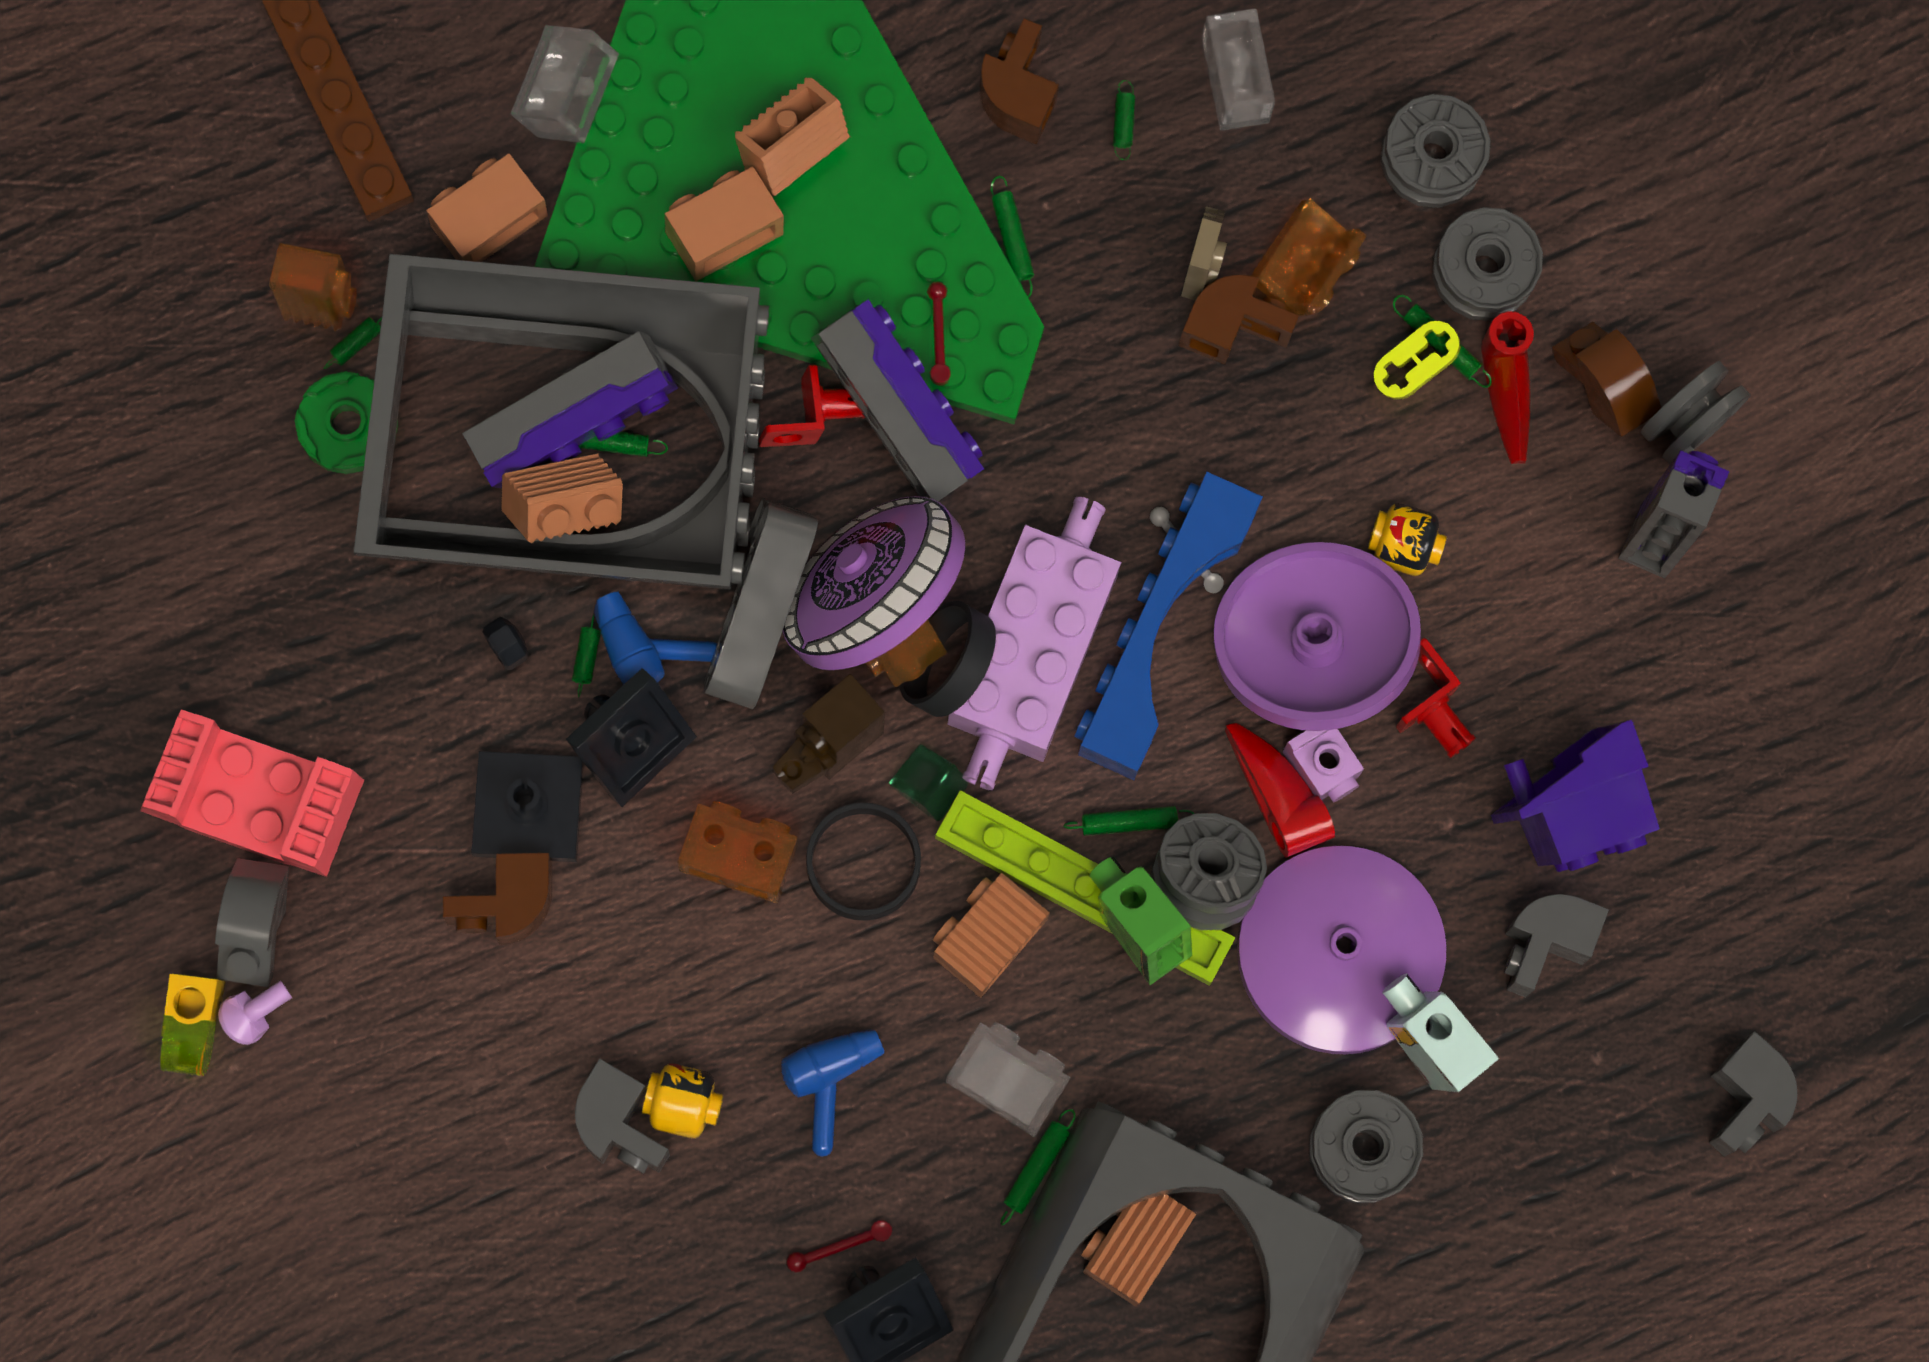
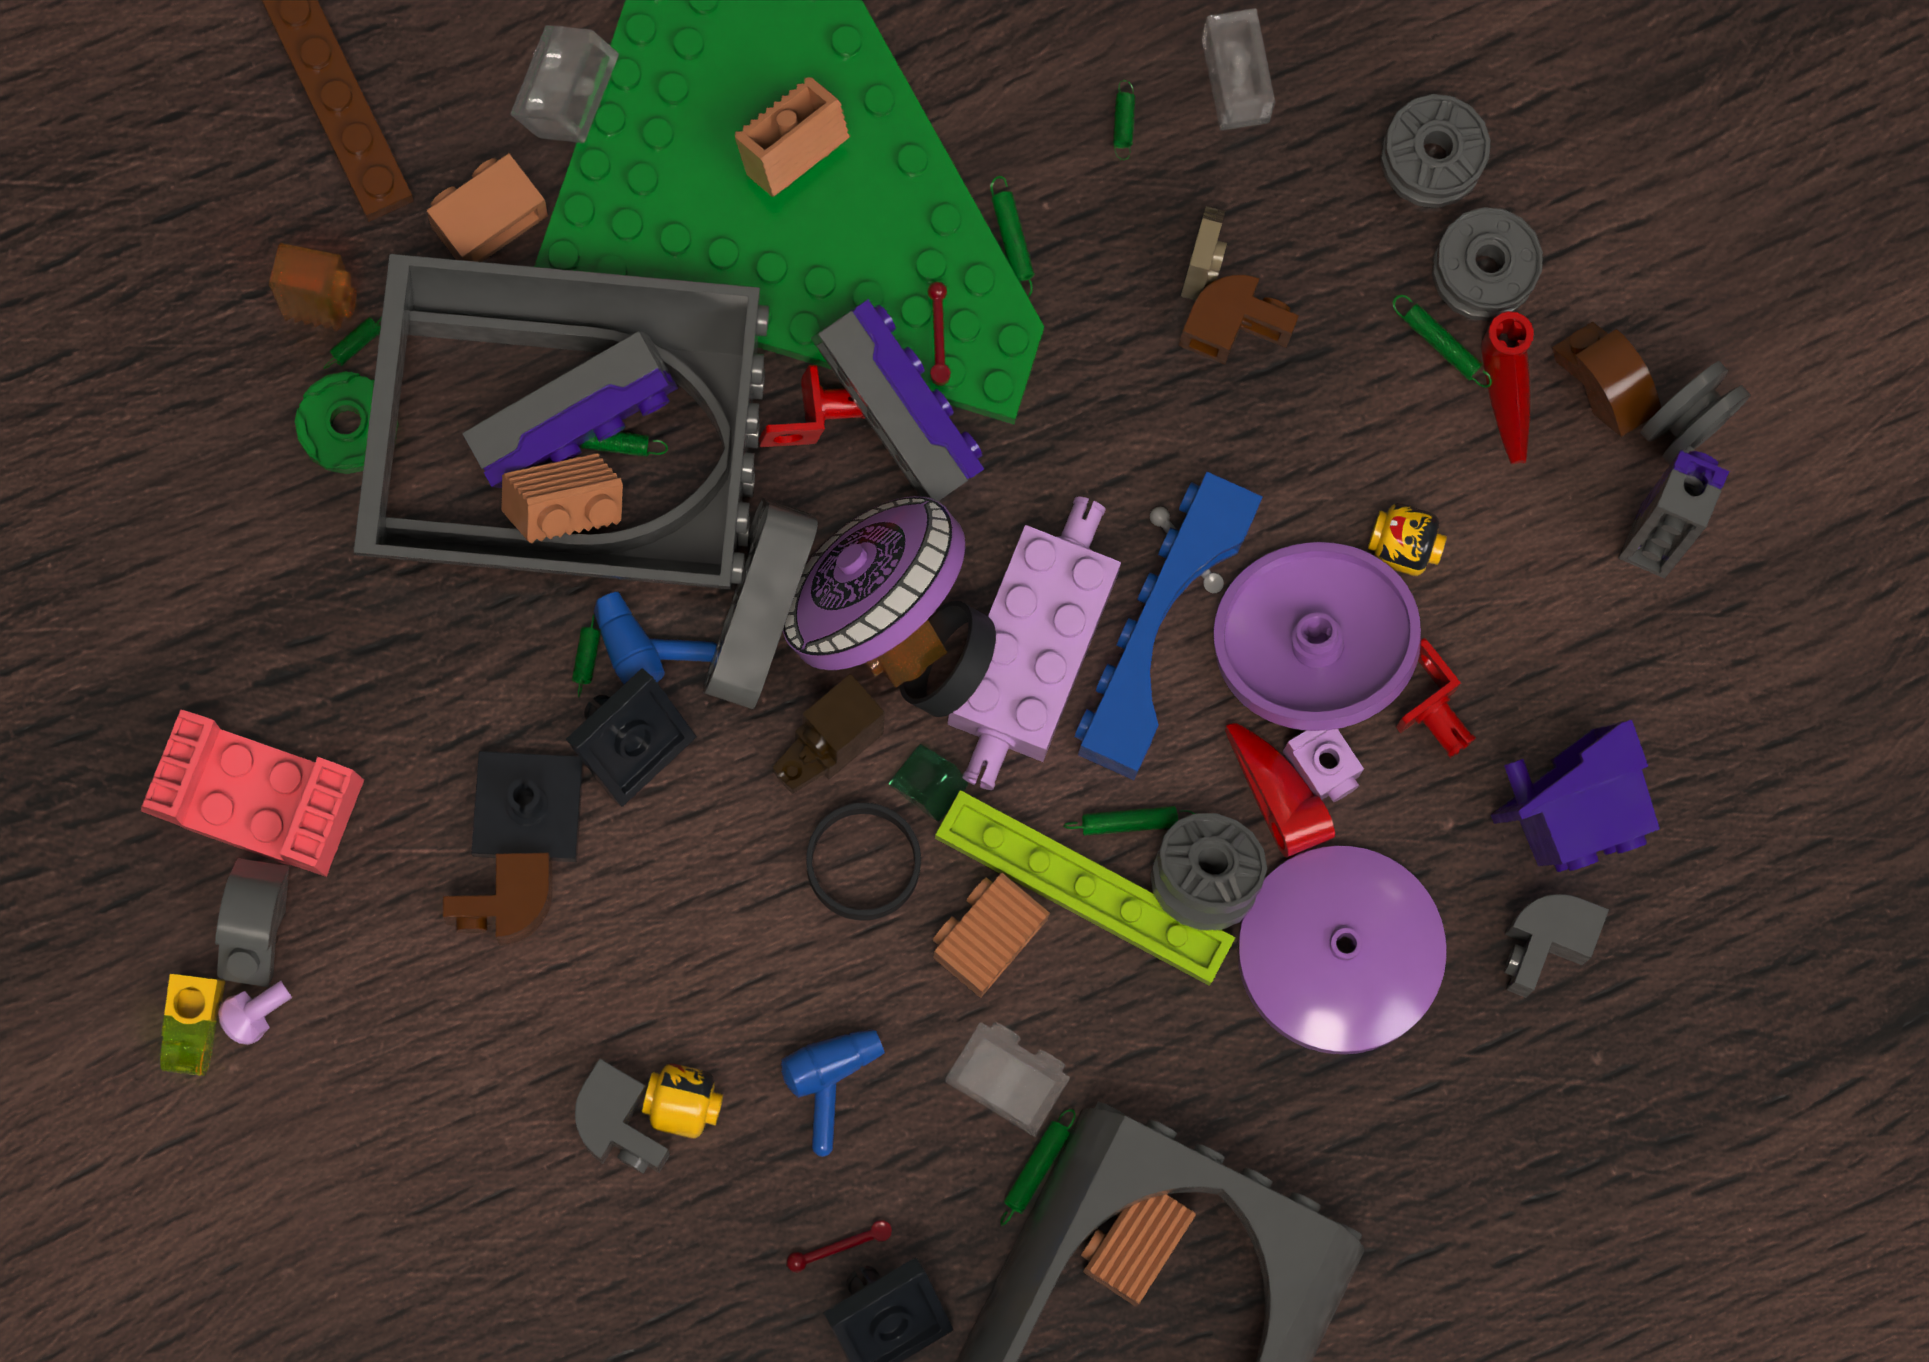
(506, 642): black tile -> none
(723, 222): nougat brick -> none
(735, 860): clear orange brick -> none
(1011, 94): reddish brown brick -> none
(1150, 934): bright green torso -> none
(1308, 259): clear orange bracket -> none
(1397, 1140): dark grey wheel -> none
(1425, 369): neon yellow beam -> none
(1451, 1050): light aqua torso -> none
(1764, 1087): dark grey brick -> none

